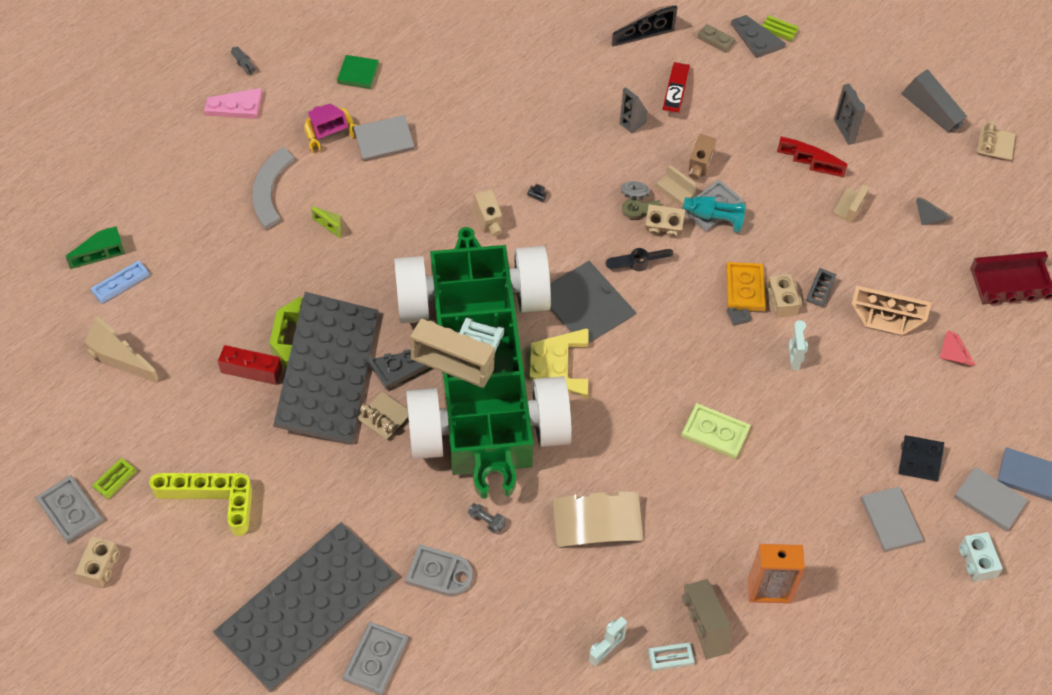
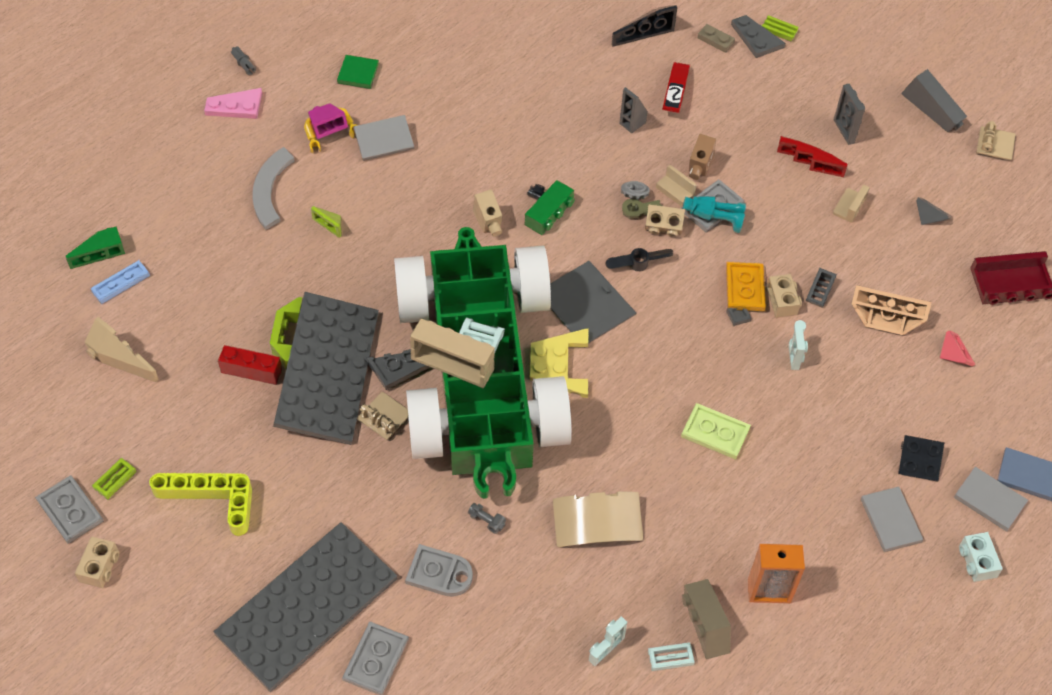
(549, 207): none -> green brick

